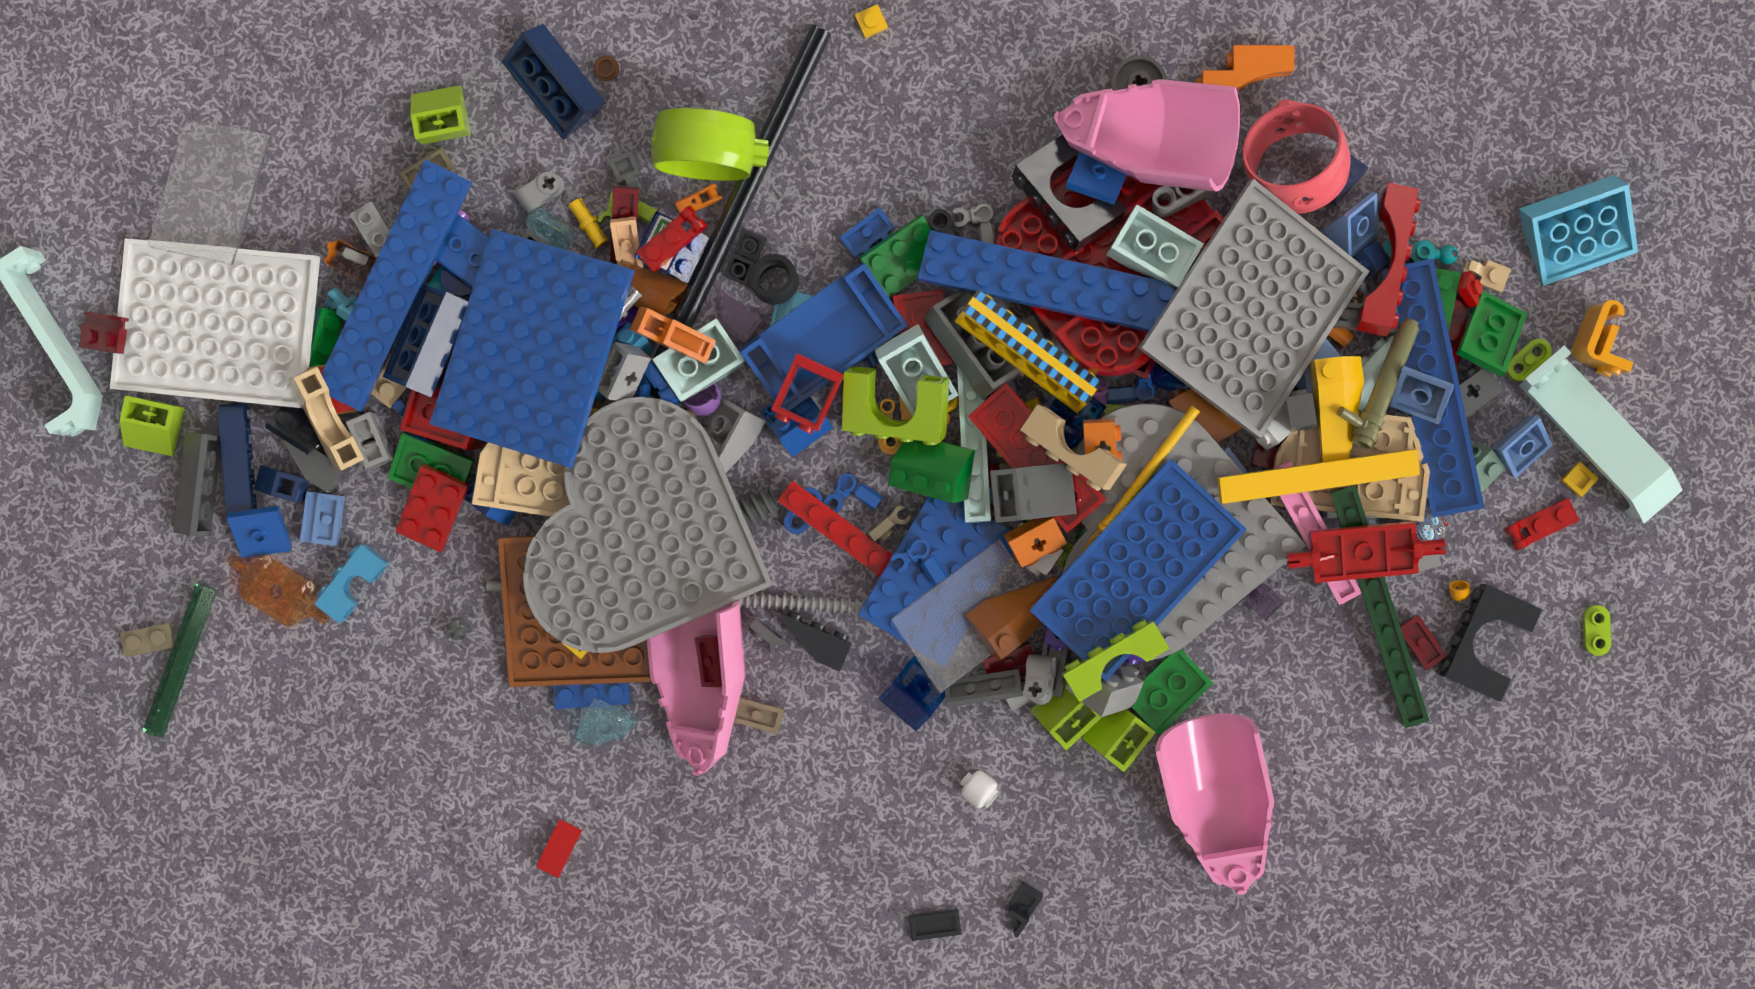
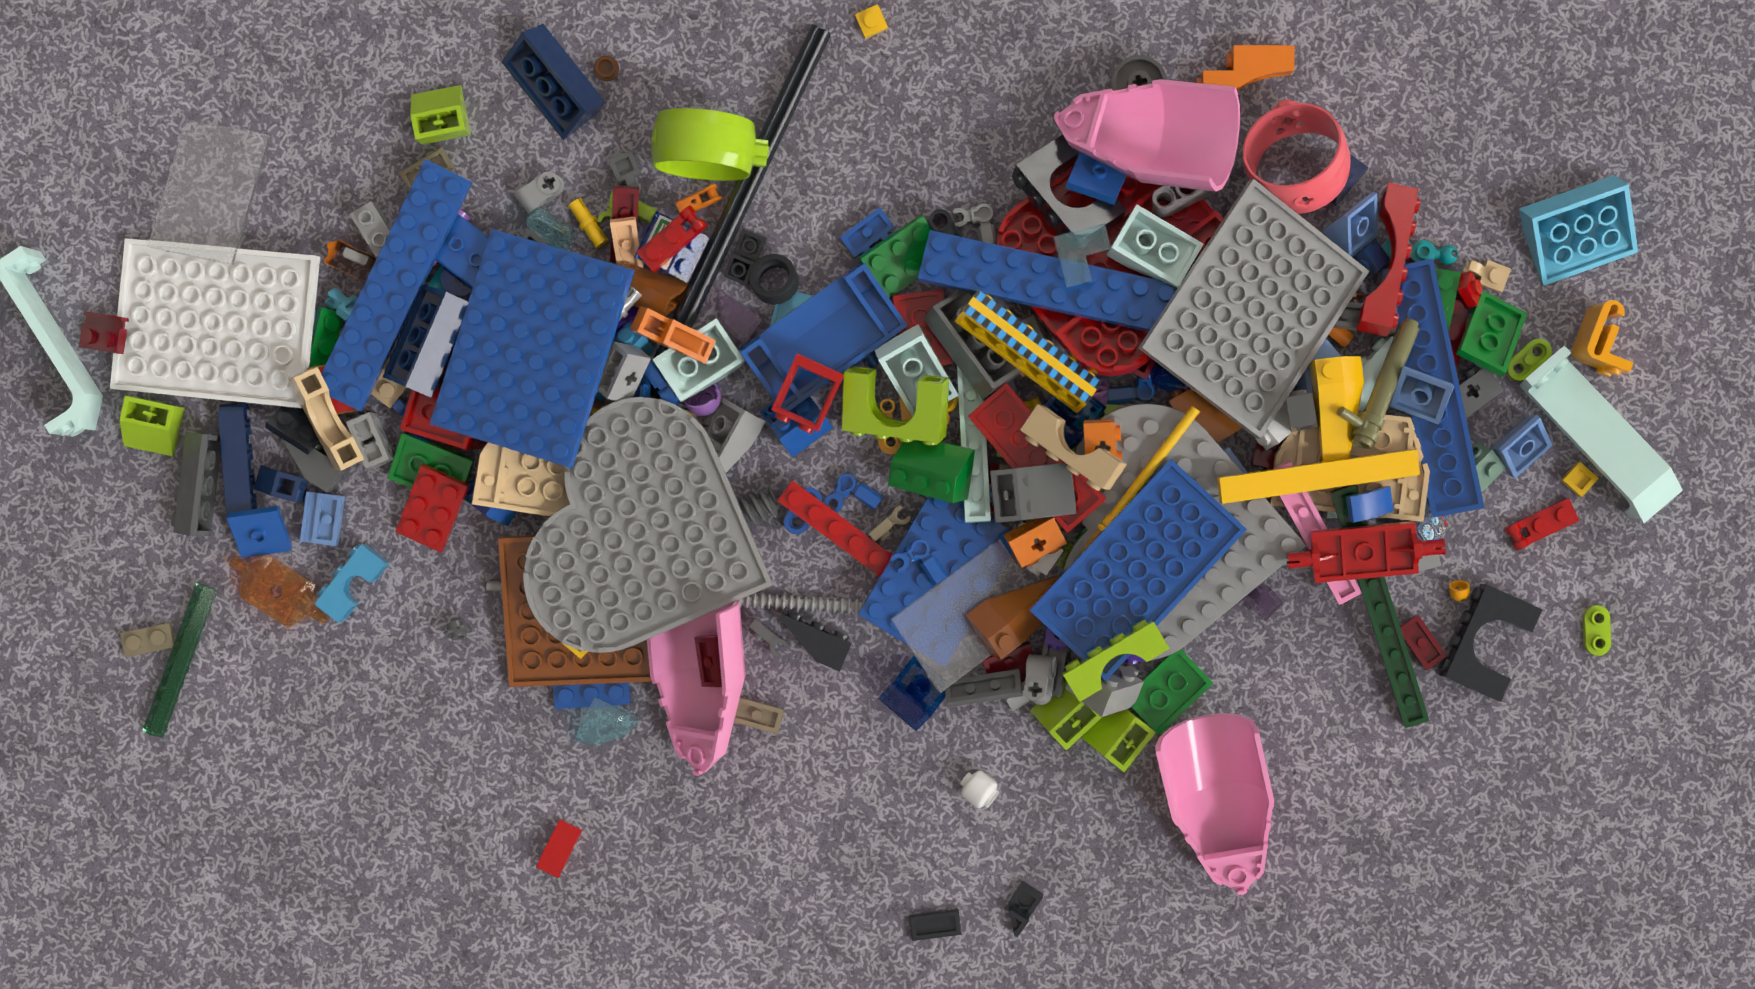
(1073, 250): none -> clear light blue tile
(1369, 504): none -> slope

